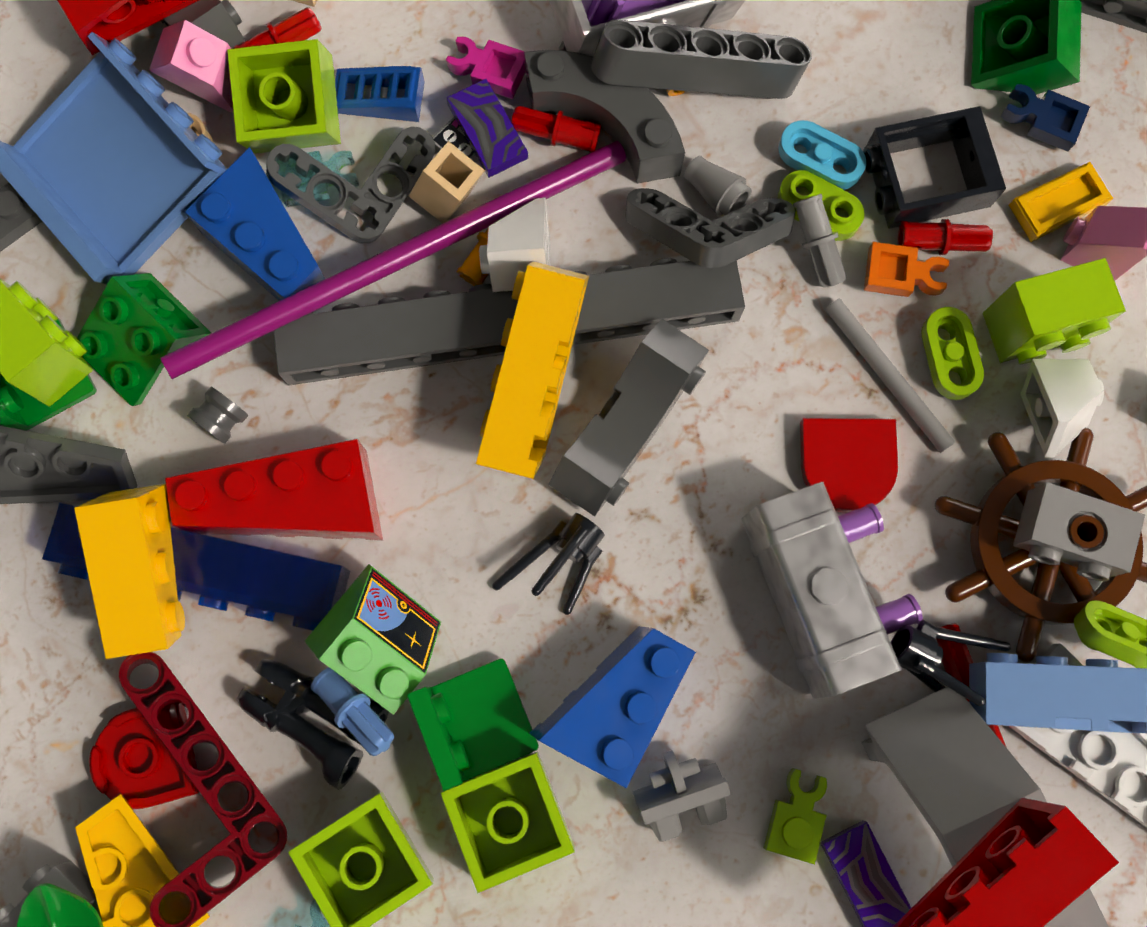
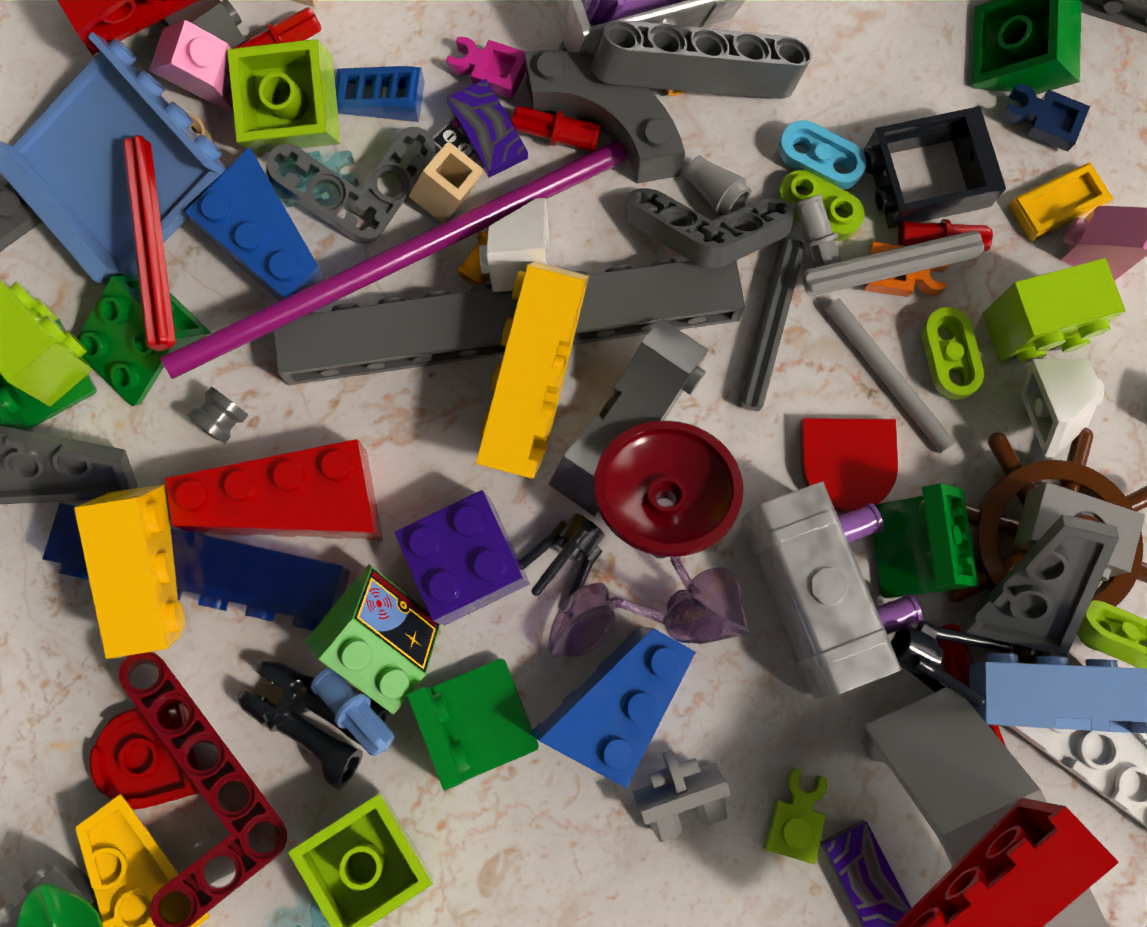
(148, 244): none -> axle
(461, 558): none -> dark purple brick
(508, 822): lime brick -> none
(672, 464): none -> dark red dish
(701, 614): none -> clear purple plant
(771, 325): none -> dark grey axle
(892, 263): none -> light grey axle
(925, 544): none -> green bracket
(1049, 588): none -> dark grey wing

